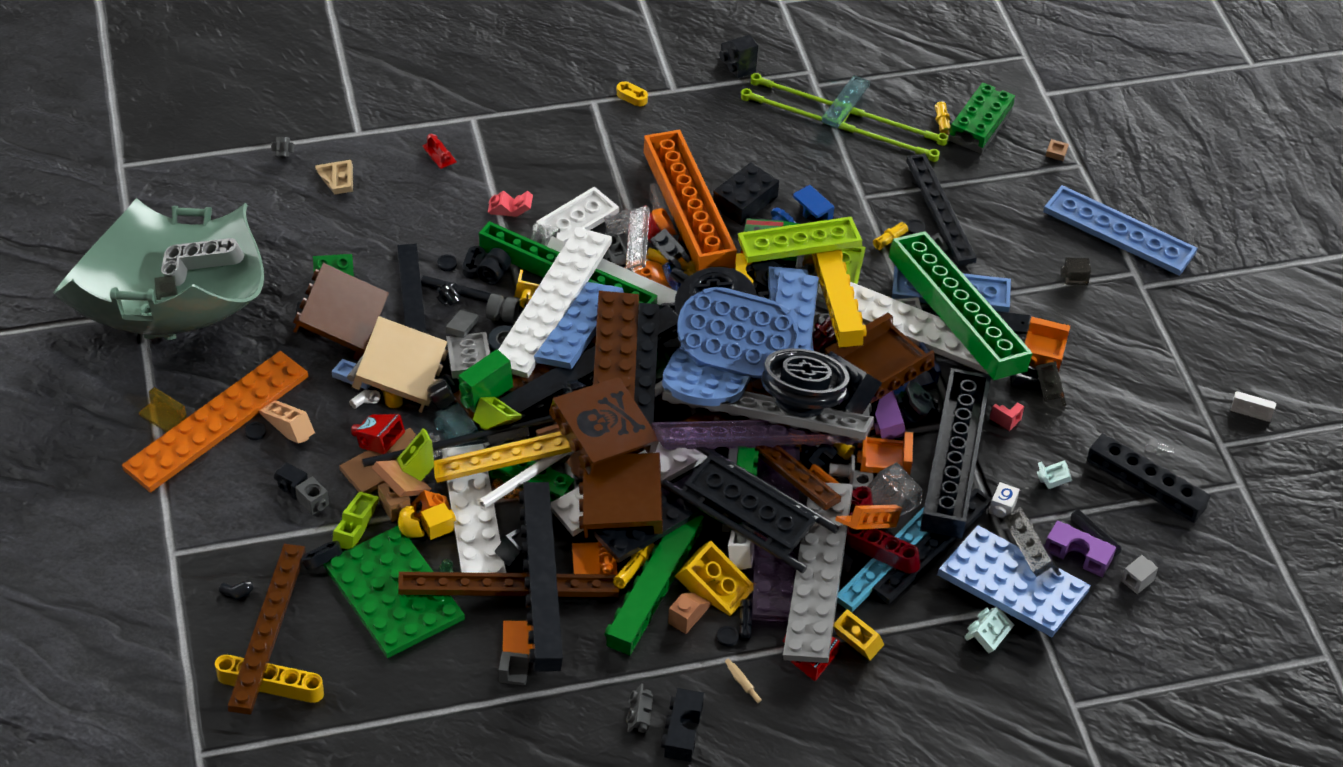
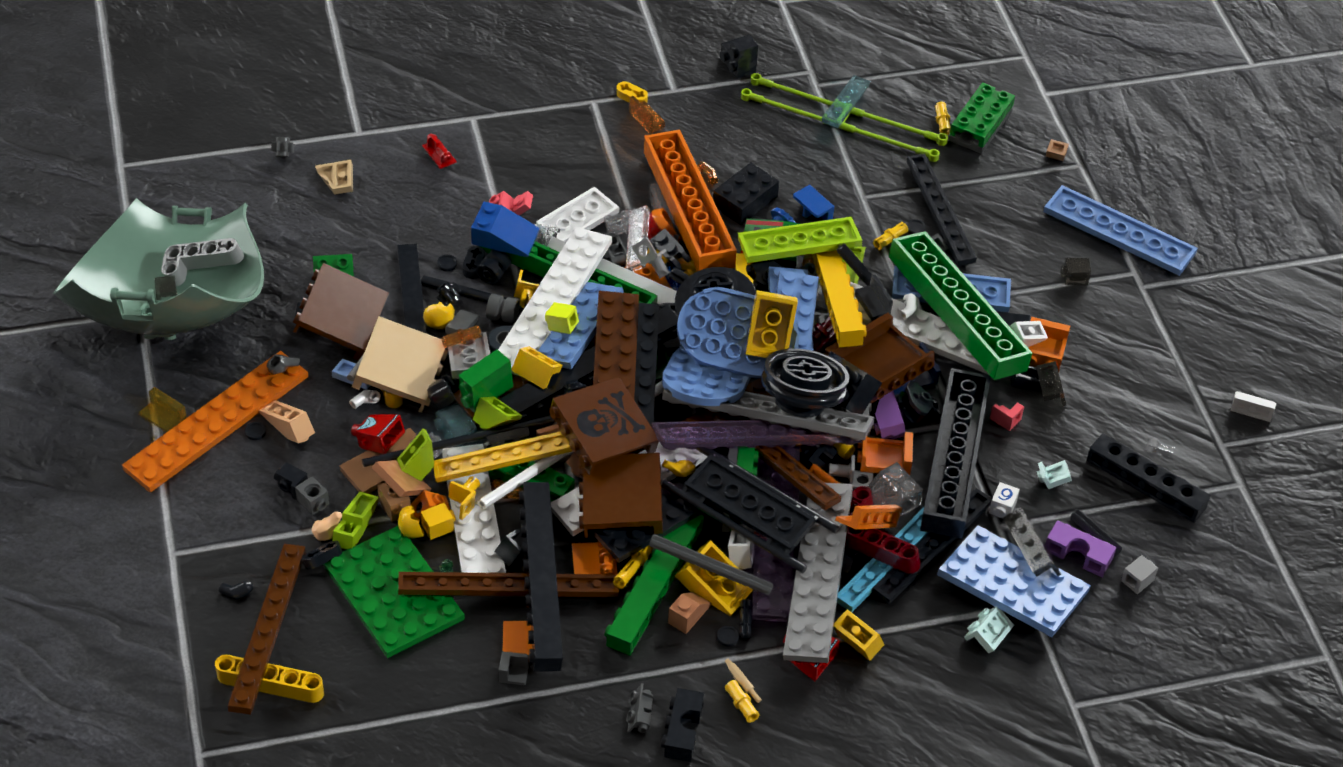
(280, 363): none -> dark grey animal
(324, 528): none -> light nougat animal
(438, 315): none -> yellow hair
(461, 336): none -> clear orange axle
(464, 494): none -> yellow bracket
(503, 230): none -> blue slope
(535, 366): none -> yellow panel
(562, 318): none -> neon yellow brick
(645, 115): none -> clear orange panel
(652, 258): none -> light grey bracket
(680, 468): none -> yellow animal
(709, 170): none -> clear orange arm
(711, 564): none -> dark grey axle
(742, 701): none -> yellow pin
(770, 323): none -> yellow slope
(855, 264): none -> black axle
(874, 299): none -> black panel
(911, 306): none -> white arm
(1029, 332): none -> white slope

